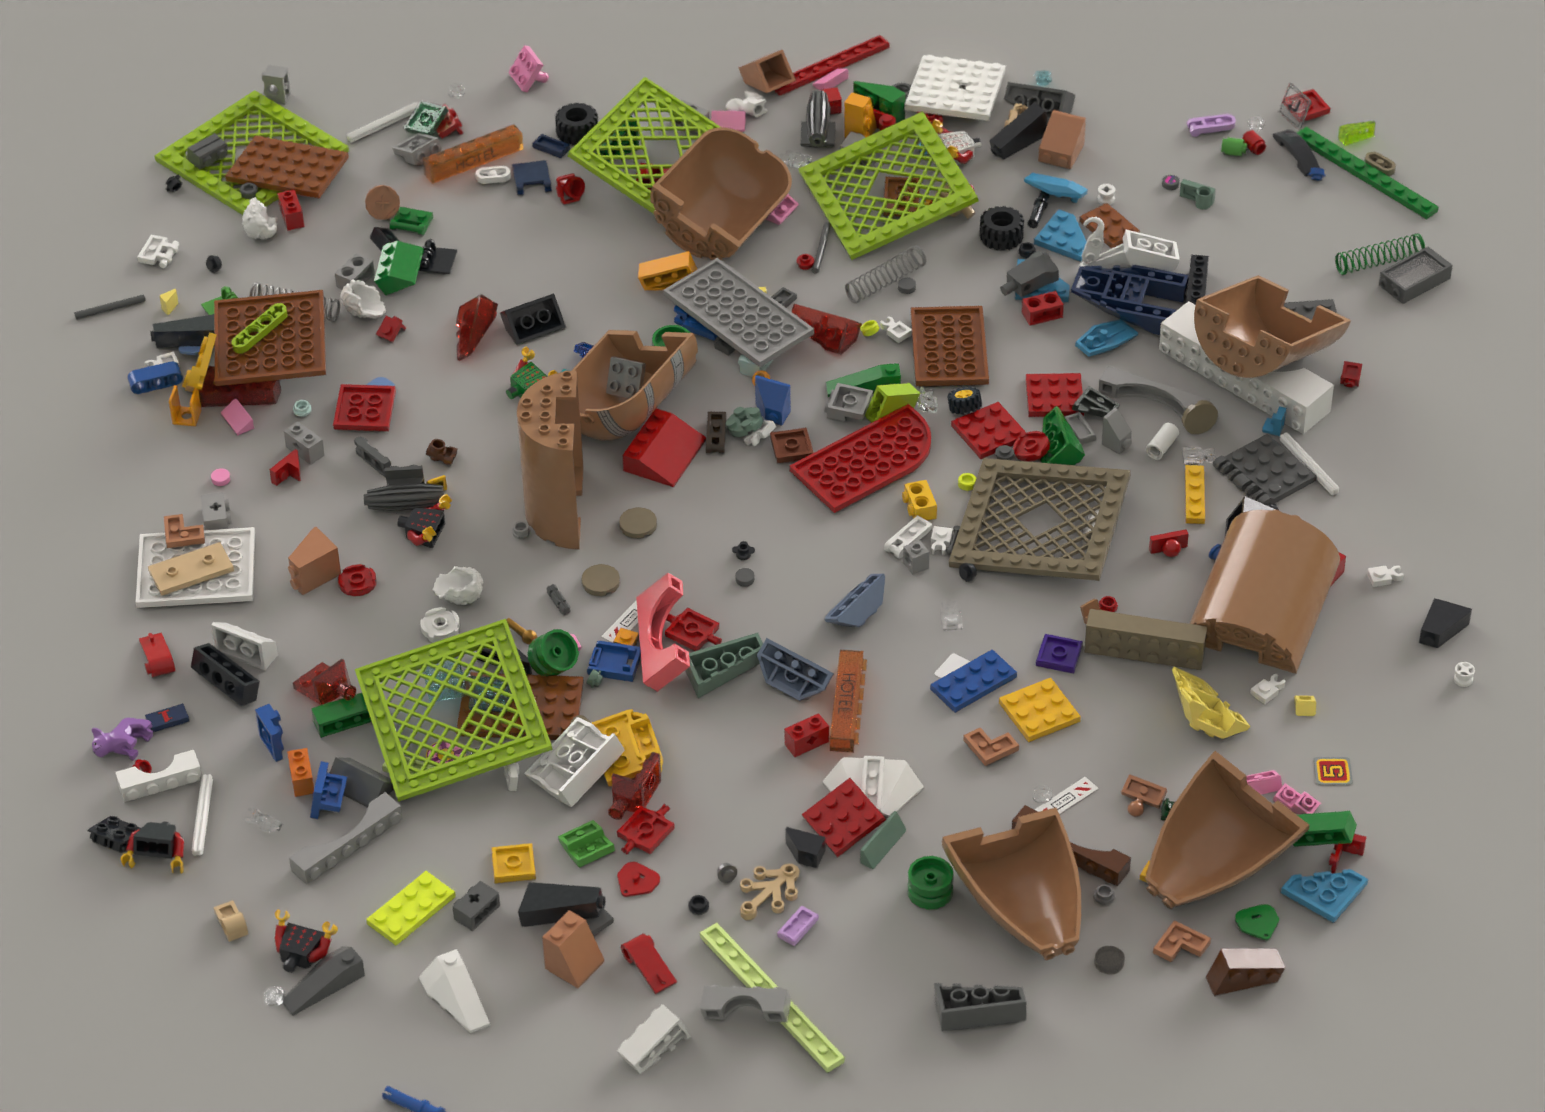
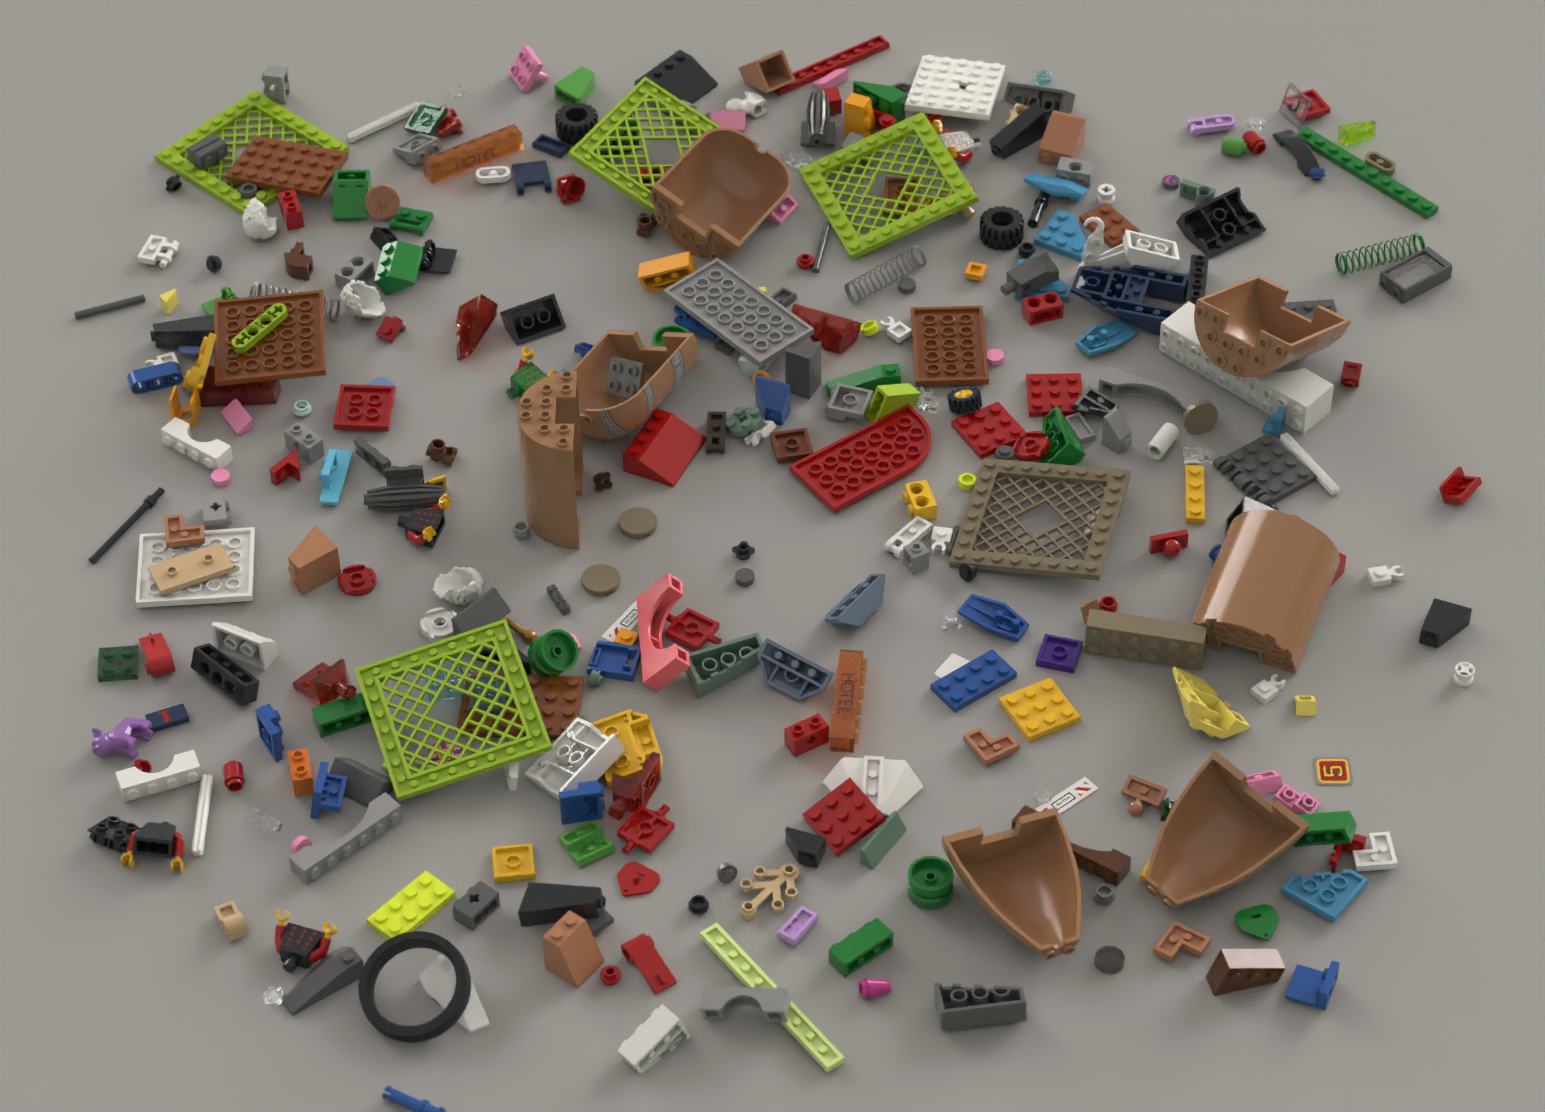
(118, 663): none -> clear green plate
(148, 503): none -> black bar
(212, 454): none -> white arch
(233, 775): none -> red brick
(298, 264): none -> reddish brown brick
(299, 843): none -> bright pink tile
(334, 475): none -> medium azure bracket
(350, 194): none -> green slope
(387, 951): none -> black tyre
(483, 611): none -> dark grey slope
(575, 86): none -> bright green slope
(583, 803): none -> blue plate
(599, 477): none -> dark brown plate
(612, 979): none -> red plate
(645, 224): none -> reddish brown plate
(681, 77): none -> black piece
(803, 369): none -> dark grey slope
(860, 947): none -> green brick
(873, 987): none -> dark pink cone
(975, 271): none -> light orange plate
(994, 617): none -> blue piece
(995, 357): none -> bright pink tile
(1076, 170): none -> light grey brick
(1220, 223): none -> black piece
(1313, 986): none -> blue bracket
(1379, 857): none -> white plate
(1458, 487): none -> red bracket

